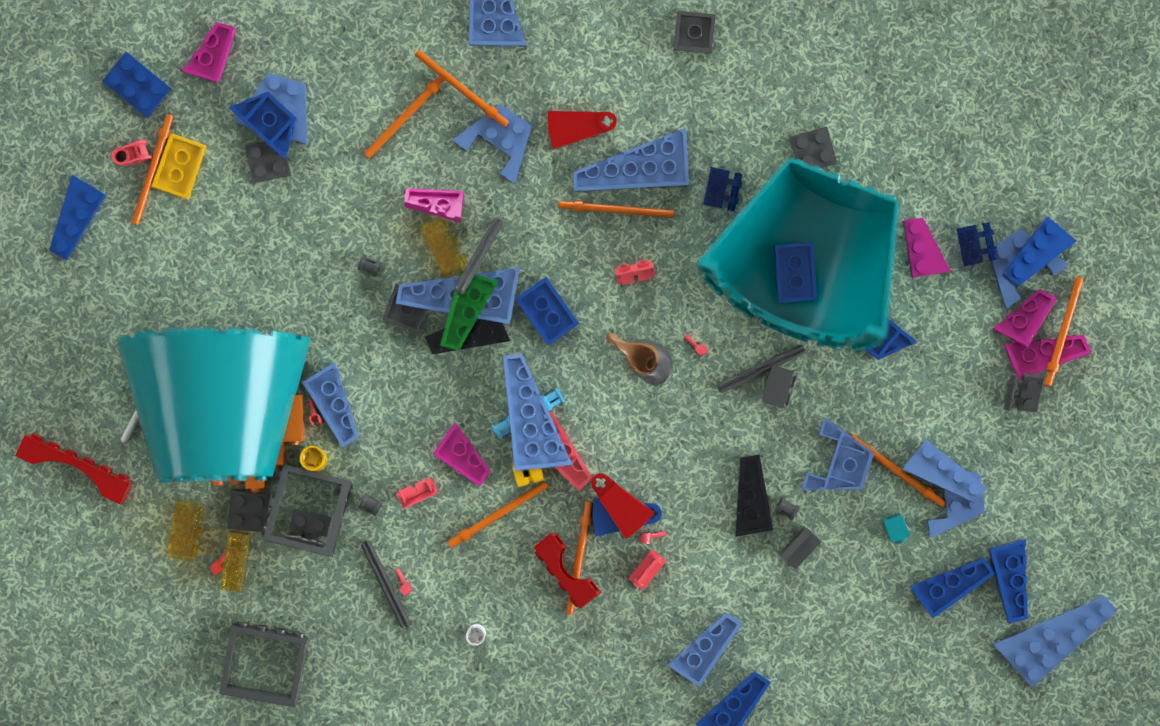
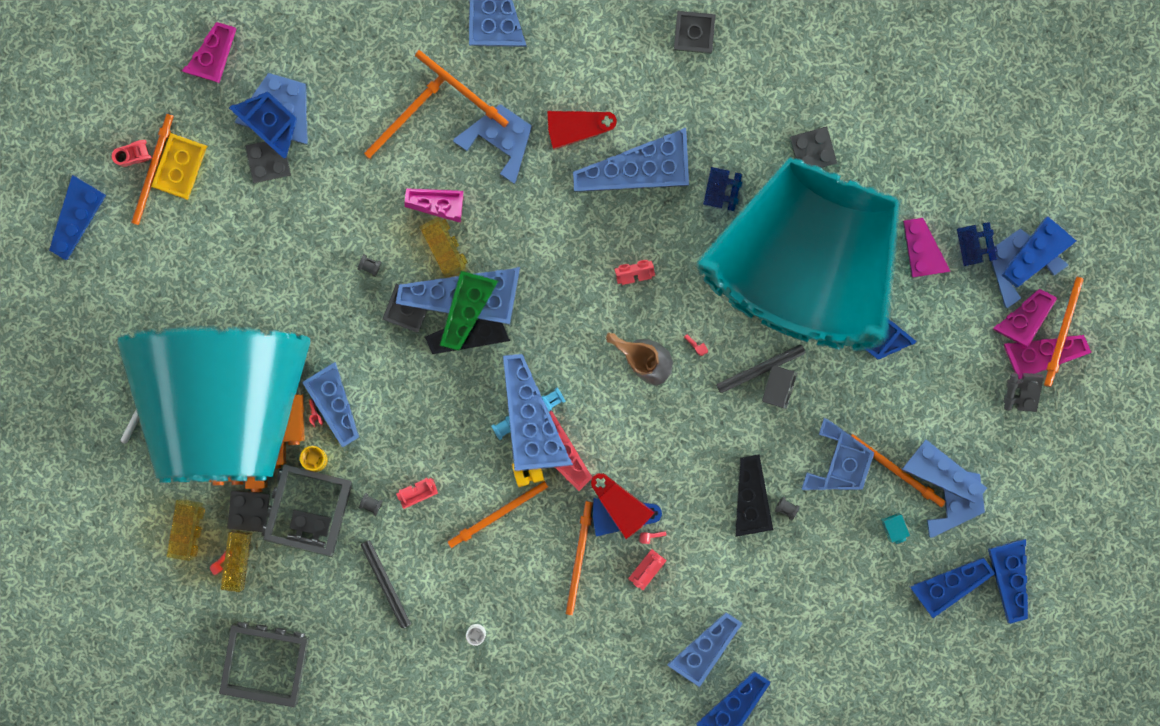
(110, 485): red arch -> none
(136, 84): blue plate -> none
(406, 588): coral hand -> none
(462, 456): dark pink wing -> none
(478, 256): dark grey axle -> none
(547, 311): blue plate -> none
(551, 552): red arch -> none
(578, 206): orange bar -> none
(795, 272): blue plate -> none
(800, 547): dark grey panel -> none
(1046, 644): medium blue wing -> none

